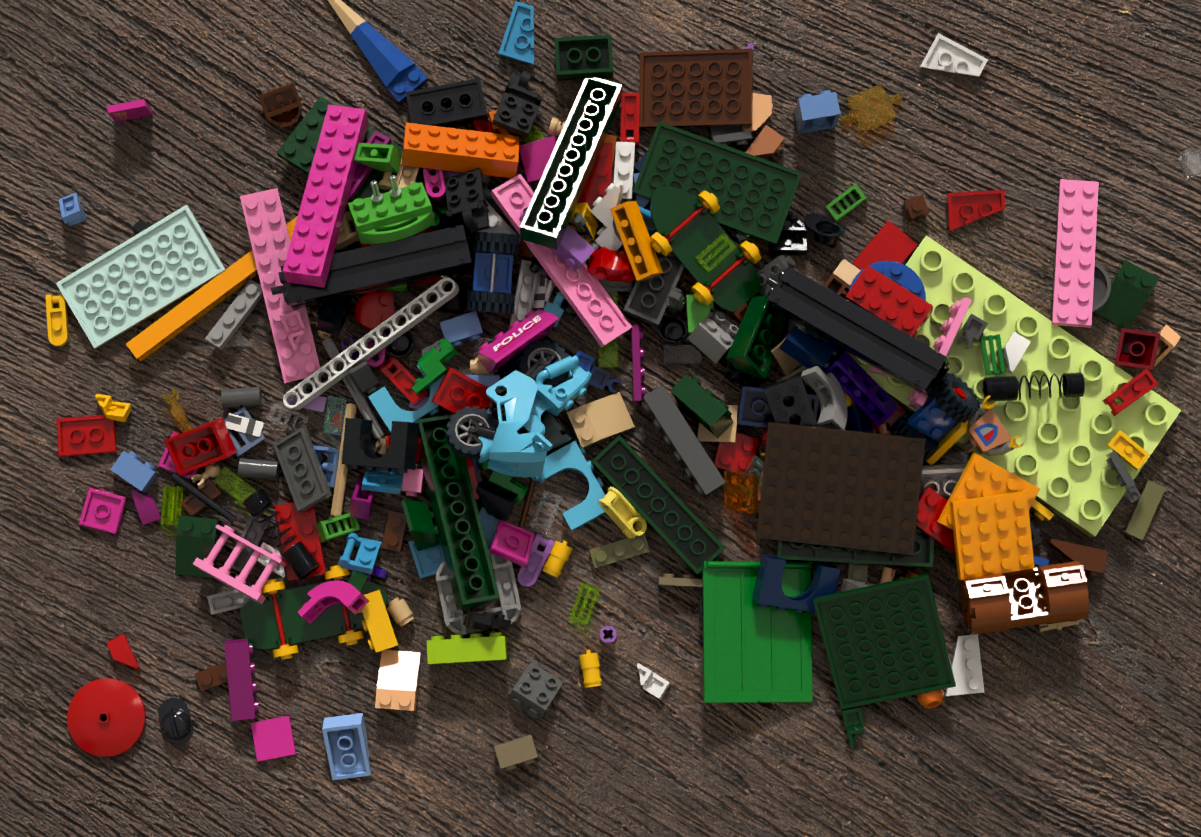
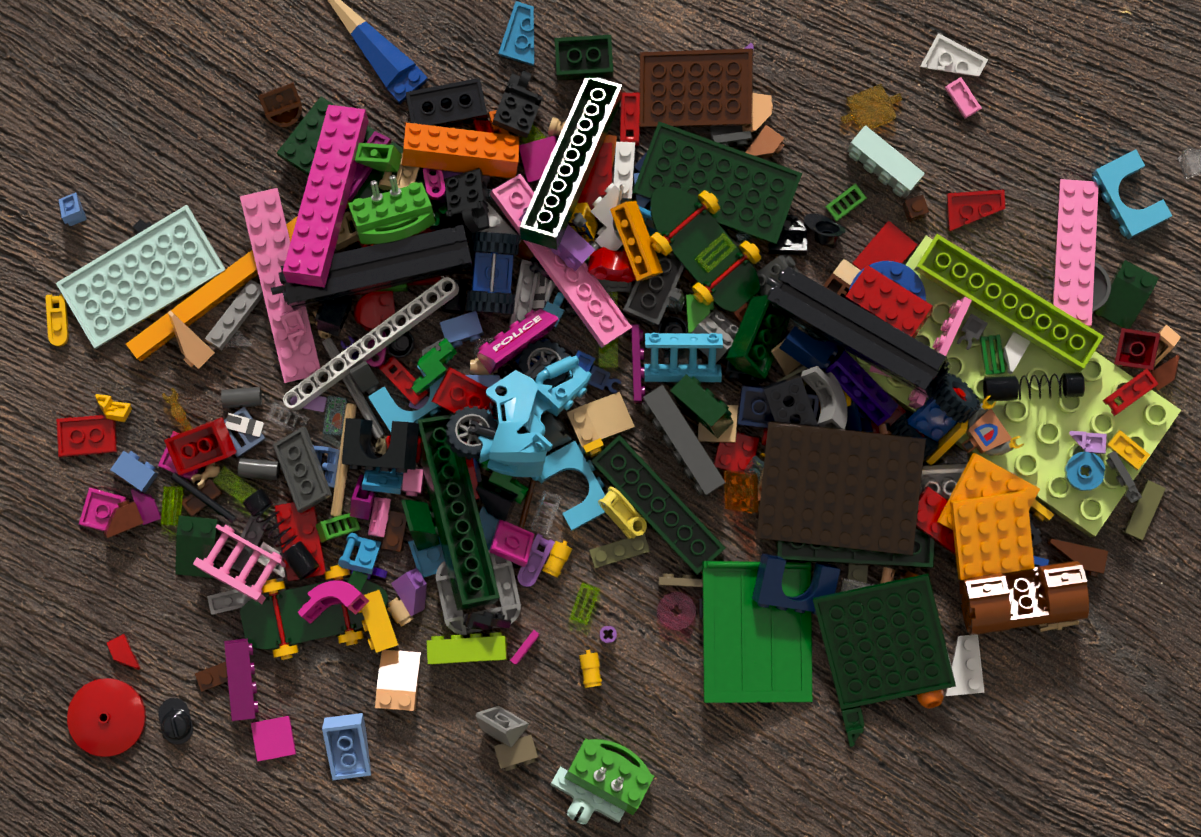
(123, 519): none -> copper slope
(129, 110): dark pink tile -> none
(191, 346): none -> light nougat slope
(379, 517): none -> bright pink plate
(411, 590): none -> medium lavender slope
(501, 724): none -> light grey slope
(525, 647): none -> dark pink tile
(534, 691): dark grey bracket -> none
(584, 801): none -> light aqua plate
(593, 448): none -> yellow plate
(610, 774): none -> bright green piece
(652, 682): white slope -> none
(669, 602): none -> clear pink plate
(675, 372): none -> medium azure fence
(817, 112): medium blue brick -> none
(885, 162): none -> light aqua brick
(963, 98): none -> bright pink plate
(1009, 303): none -> lime brick
(1084, 482): none -> dark azure plate
(1090, 441): none -> lavender slope
(1131, 220): none -> medium azure arch
(1166, 373): none -> copper slope

